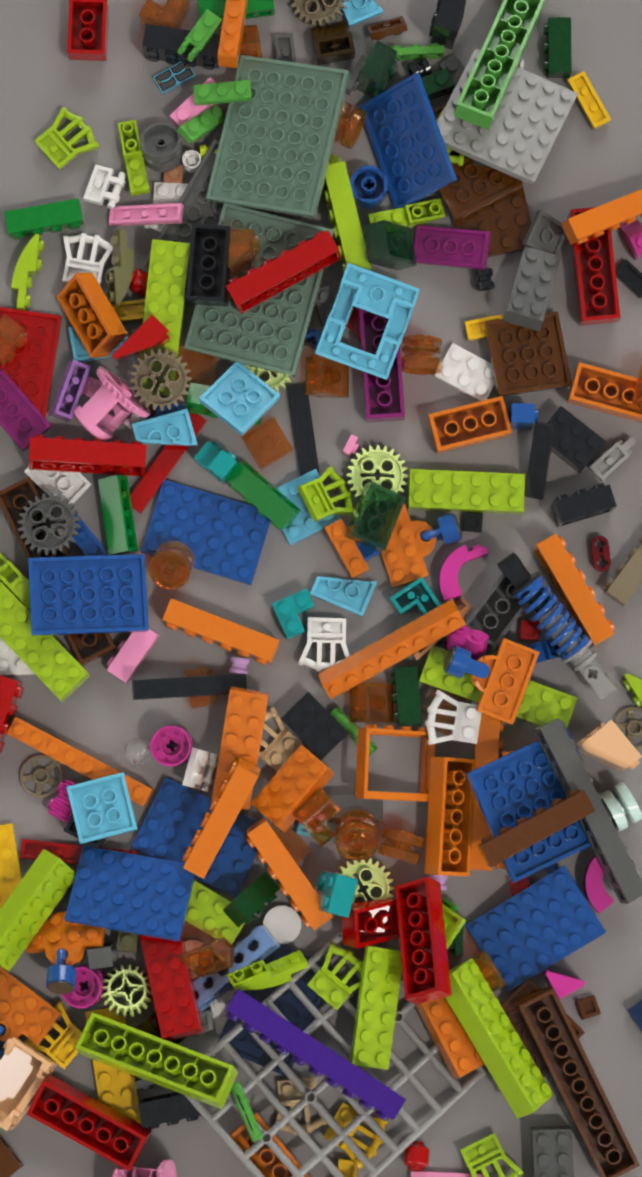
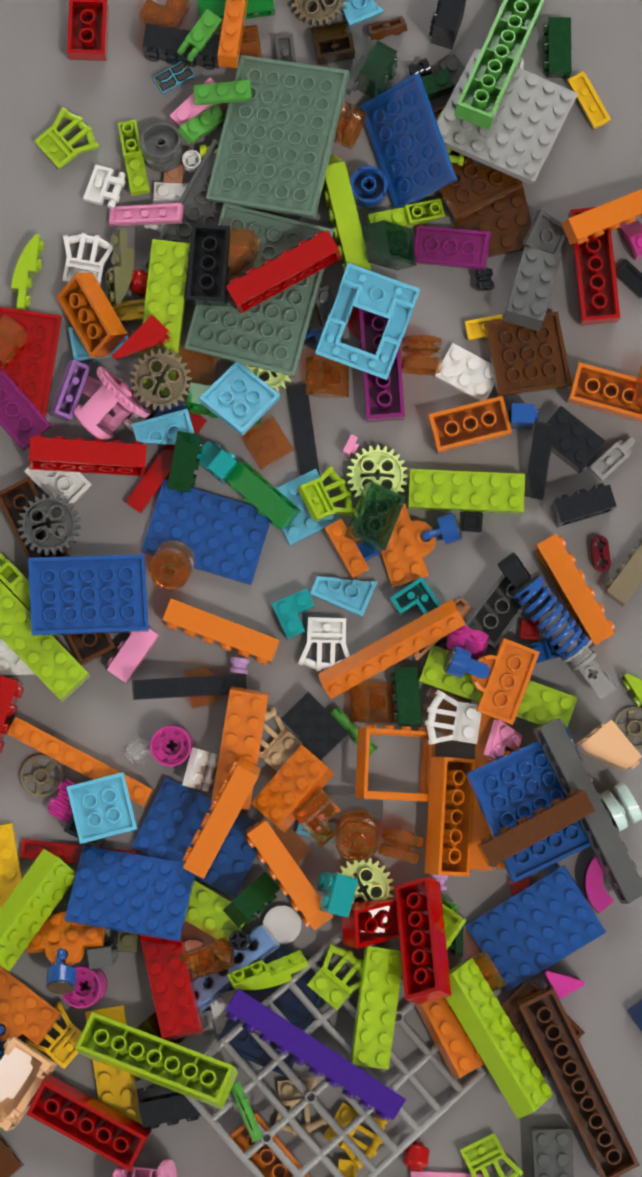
(44, 218): green brick -> none
(88, 542): blue plate -> none
(117, 515): green brick -> none
(118, 991): yellowish green gear -> none
(184, 461): none -> dark green brick
(235, 940): none -> black wheel
(419, 52): bright green plate -> none
(448, 574): dark pink arch -> none
(501, 738): none -> bright pink plate
(588, 1007): reddish brown tile -> none

